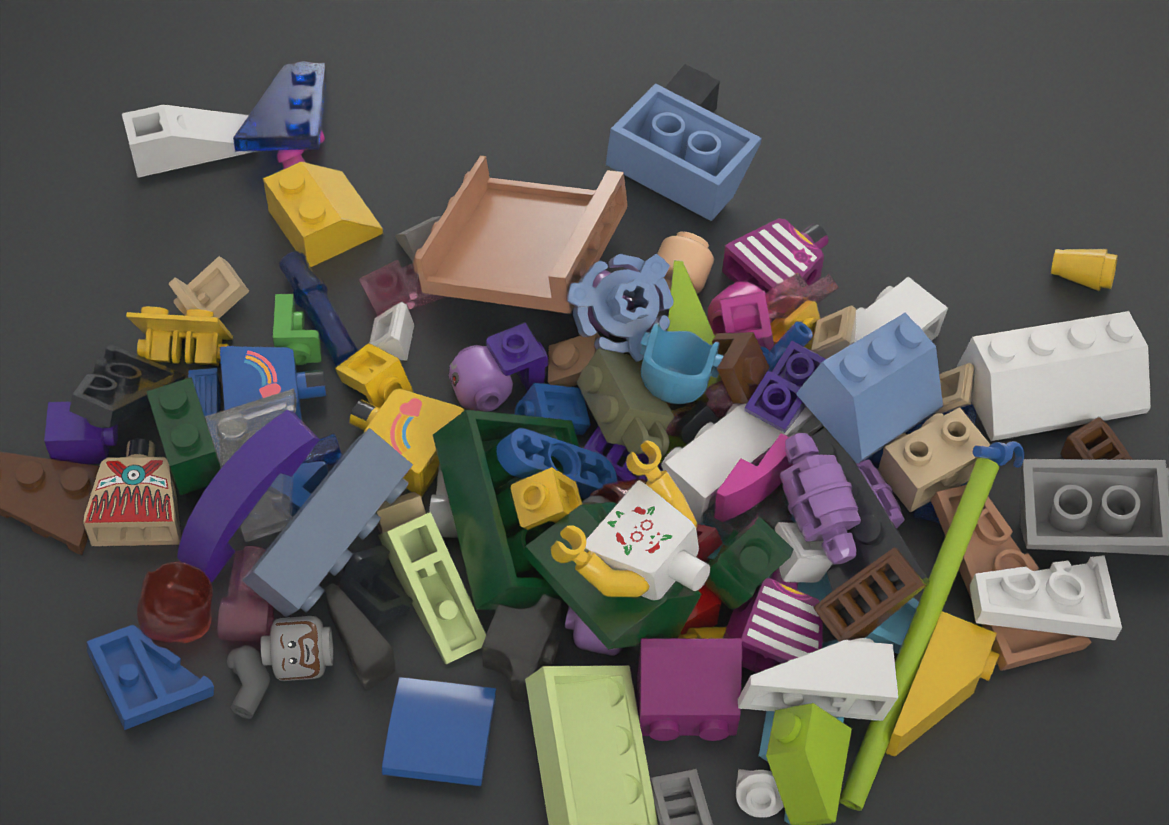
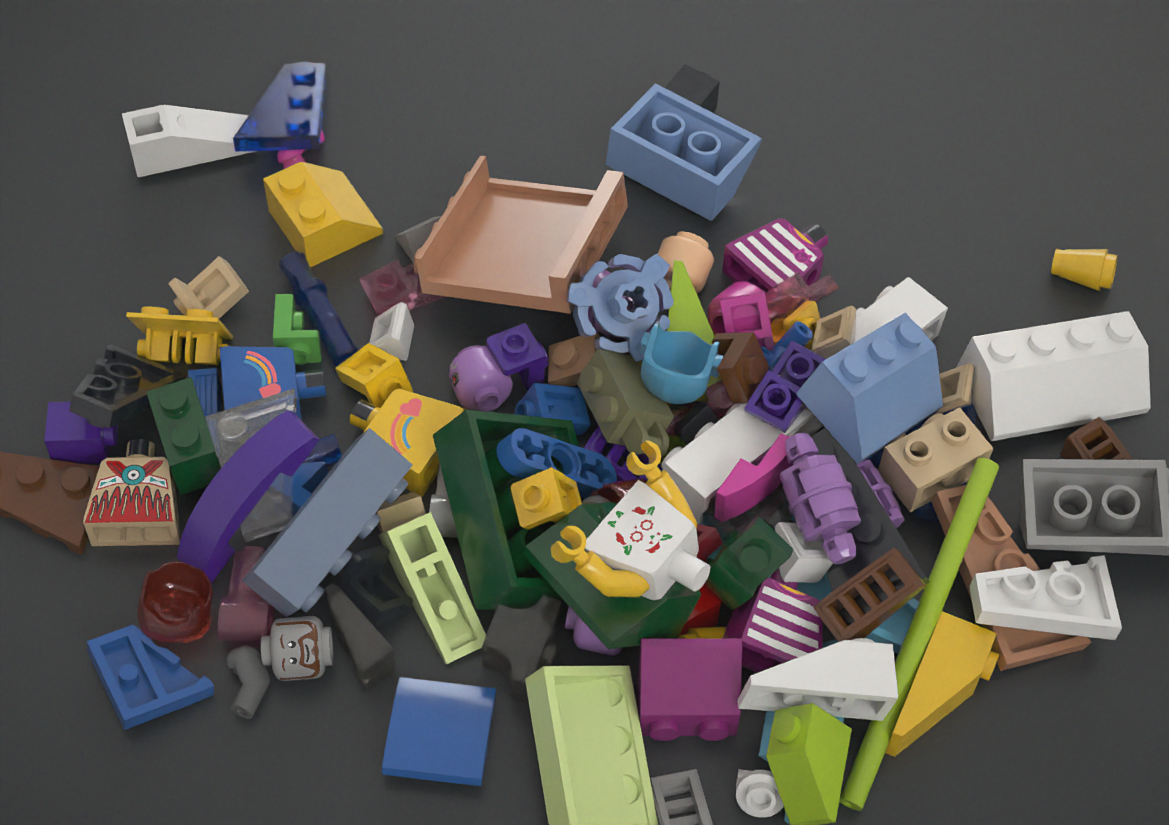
(1001, 453): blue hand -> none

